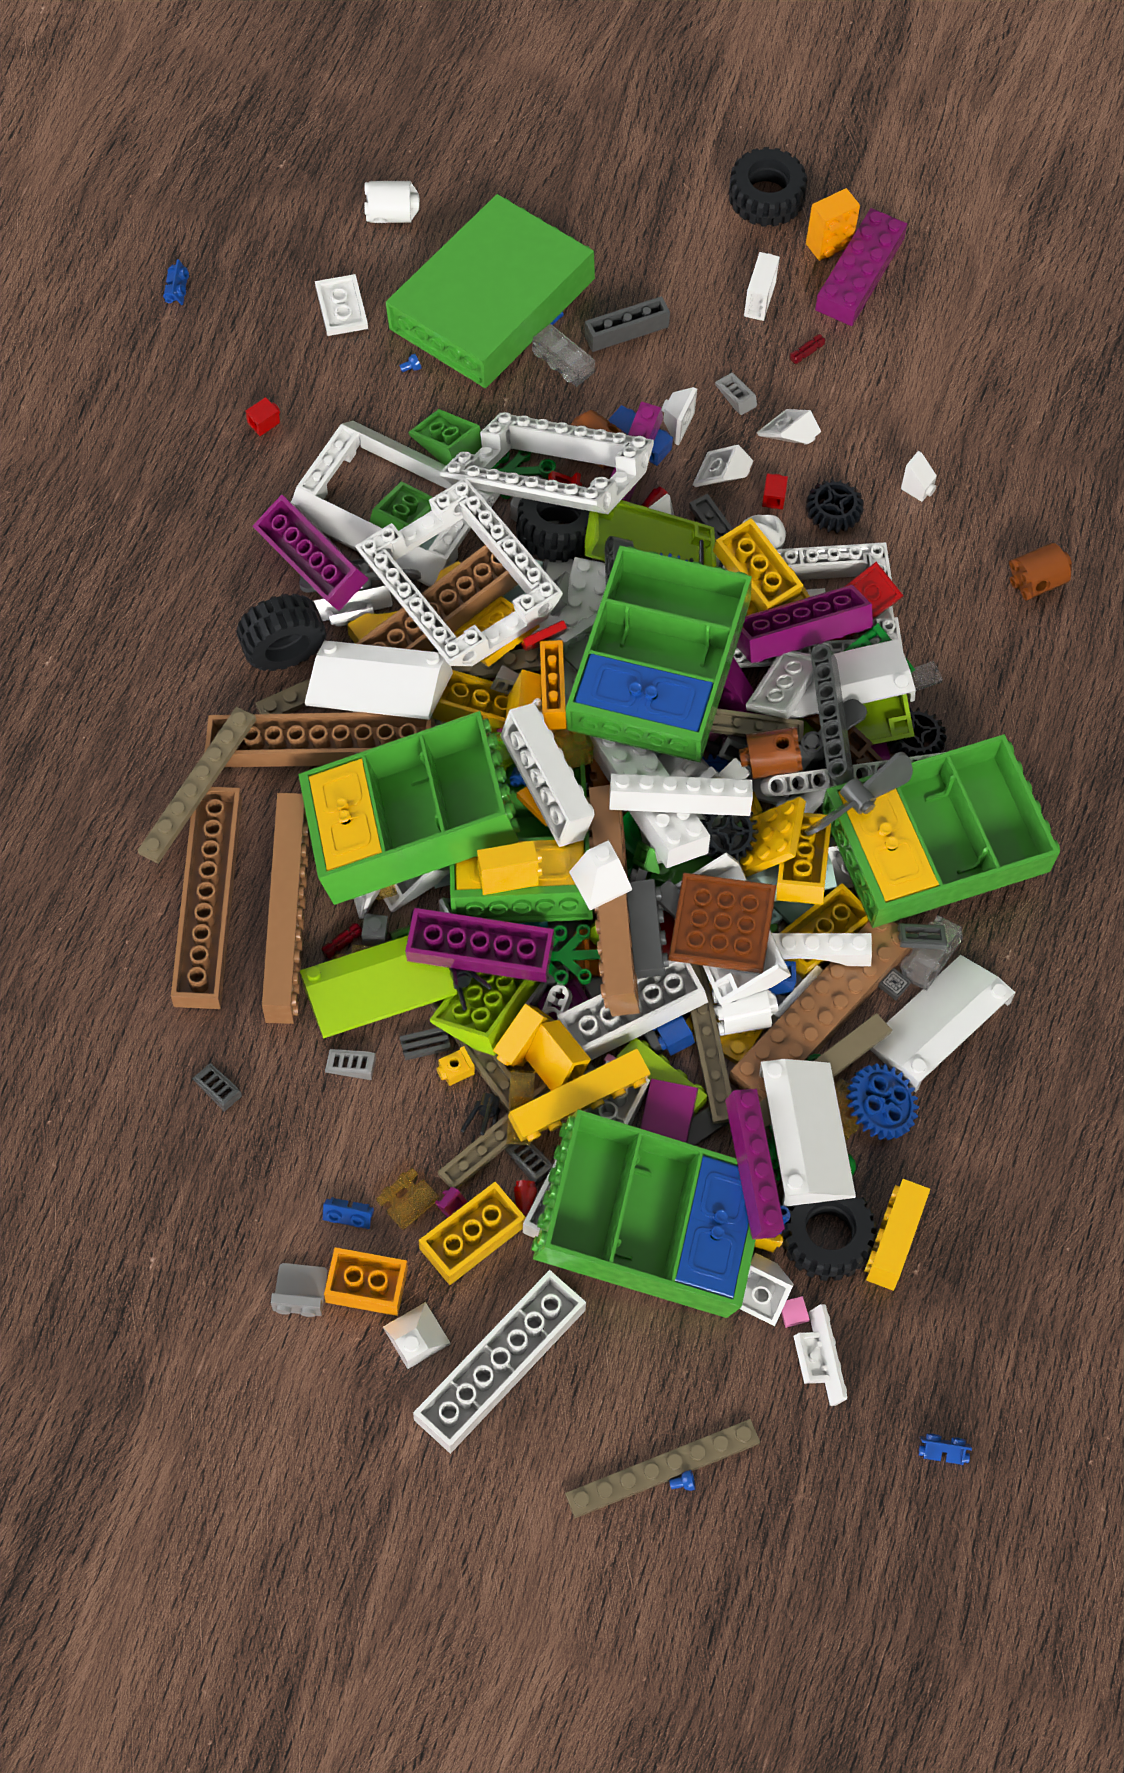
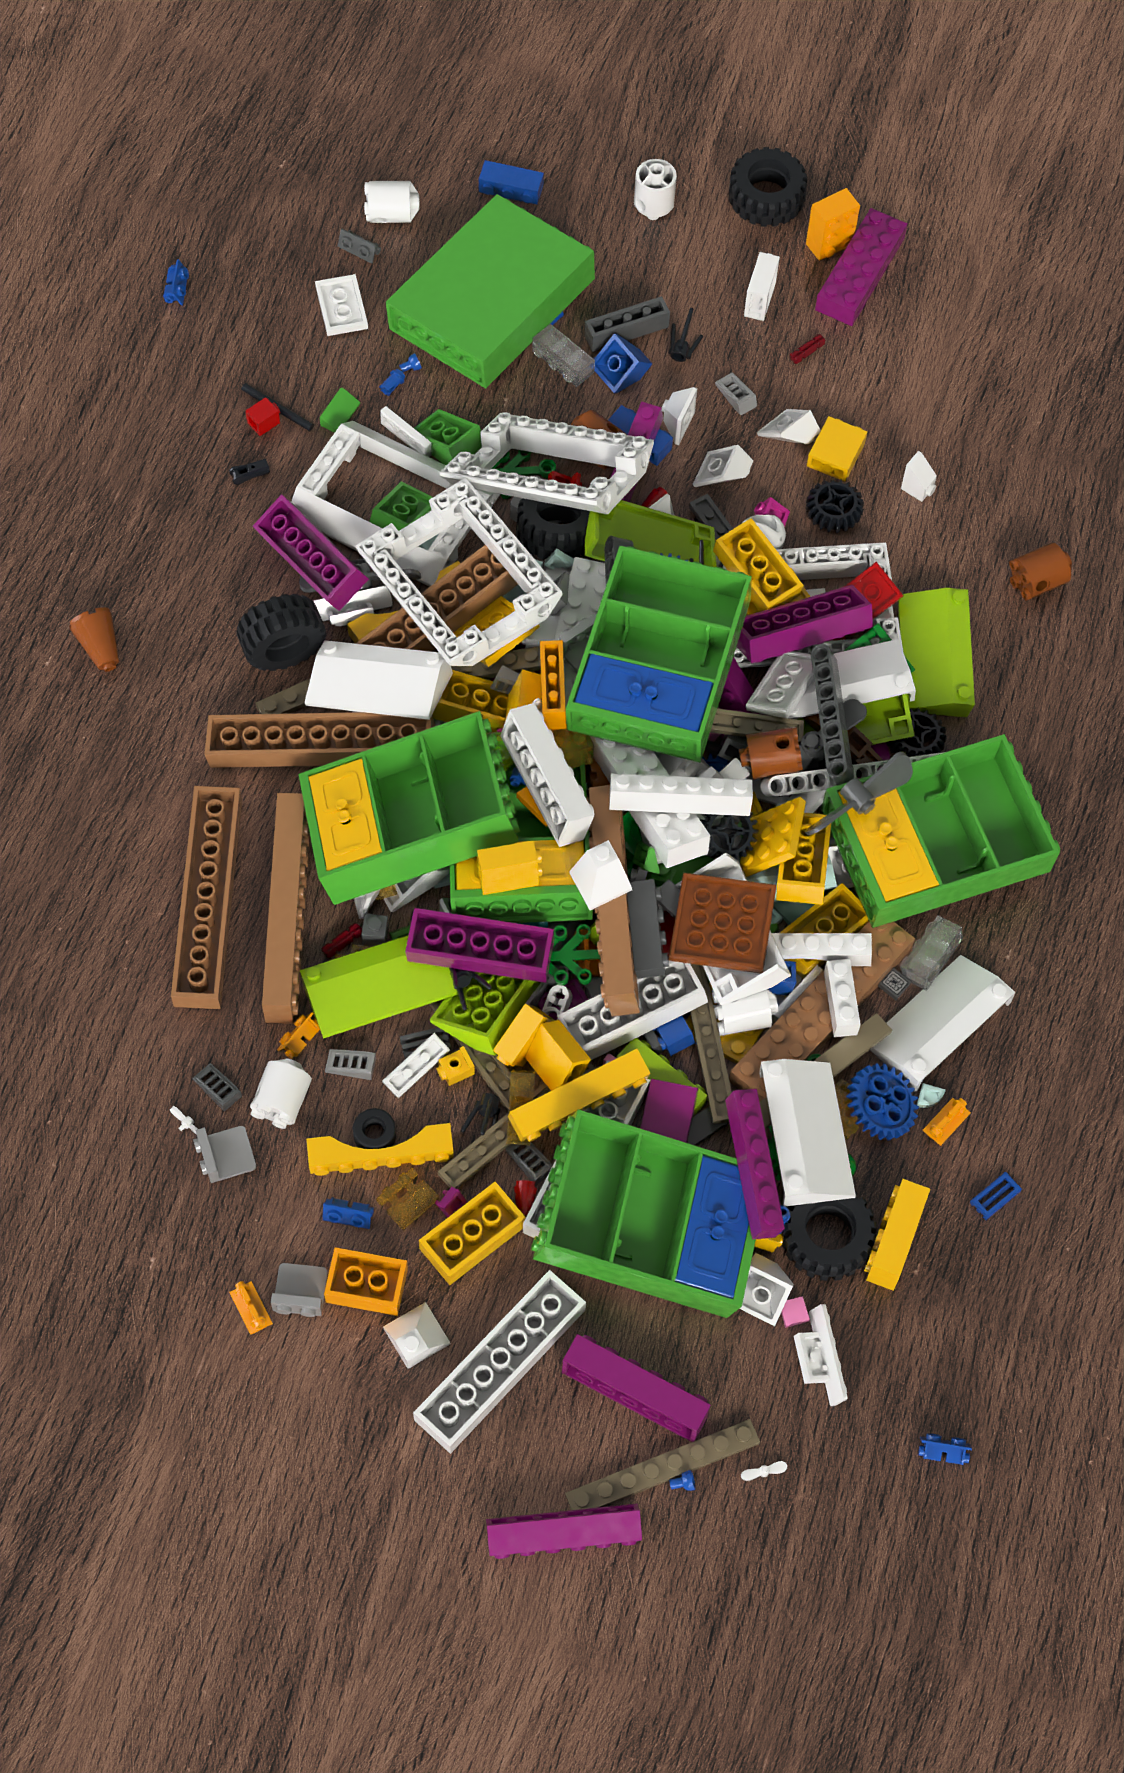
(97, 637): none -> dark orange cone
(187, 1122): none -> white piece
(197, 785): dark tan plate -> none
(224, 1153): none -> light grey bracket
(249, 471): none -> black bar
(250, 1307): none -> light orange hinge
(281, 1092): none -> white cylinder
(283, 410): none -> black bar
(292, 1041): none -> light orange hinge
(330, 1155): none -> yellow arch
(339, 410): none -> bright green slope
(358, 246): none -> dark grey hinge
(374, 1117): none -> black tyre
(396, 377): none -> blue pin
(405, 432): none -> white tile
(416, 1065): none -> white tile
(511, 182): none -> blue brick
(547, 634): red tile -> none
(559, 560): none -> light aqua tile
(564, 1530): none -> magenta brick
(620, 363): none -> blue slope
(635, 1387): none -> magenta brick
(655, 188): none -> white cylinder
(680, 350): none -> black plant
(764, 1471): none -> white piece
(772, 507): none -> dark pink bracket
(775, 491): red brick -> none
(837, 448): none -> yellow brick
(841, 998): none -> white brick
(923, 939): dark grey tile -> none
(929, 1096): none -> light aqua tile
(939, 647): none -> lime slope
(947, 1120): none -> light orange hinge
(982, 1208): none -> blue tile

